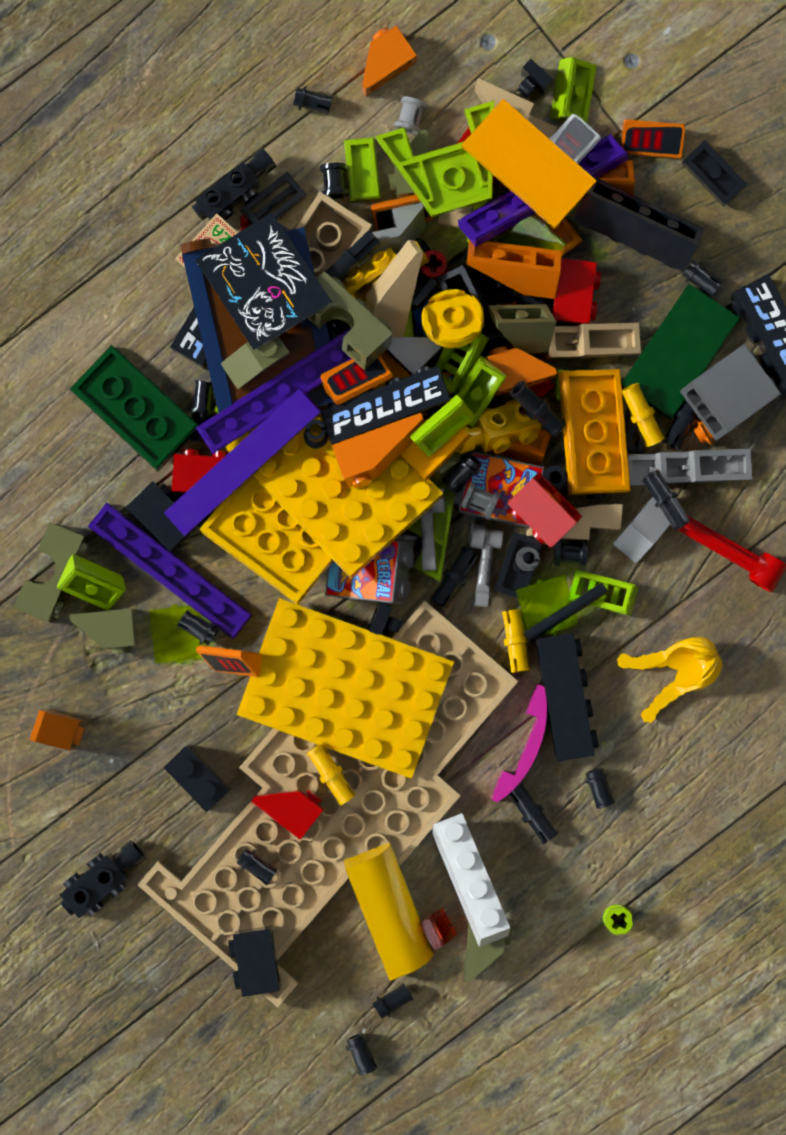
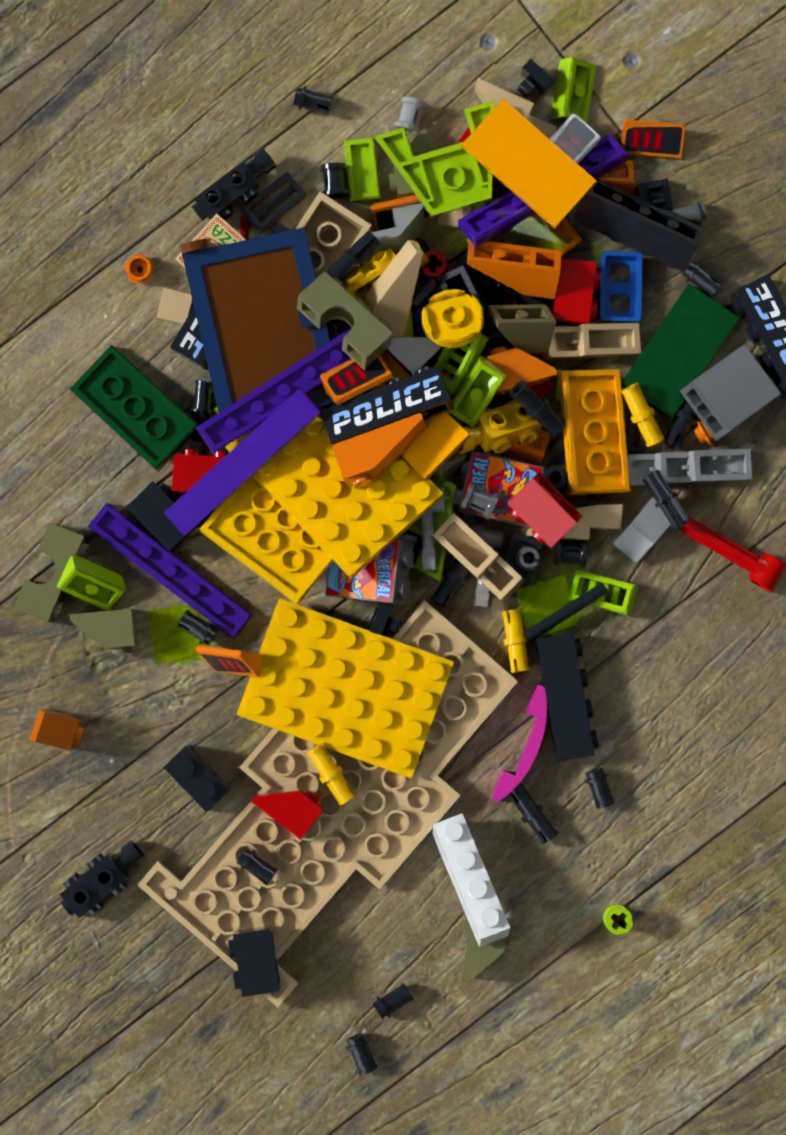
(136, 261): none -> orange plate
(174, 306): none -> tan tile
(248, 364): olive slope -> none
(263, 281): black sticker -> none
(316, 441): black pin -> none
(386, 59): orange slope -> none
(389, 910): yellow brick -> none
(438, 928): clear red plate -> none
(442, 426): lime tile -> none
(458, 477): black pin -> none
(478, 558): none -> tan slope
(632, 288): none -> blue piece
(656, 193): none -> black tile
(691, 213): none -> dark grey pin
(696, 668): yellow hair -> none
(714, 173): black plate -> none

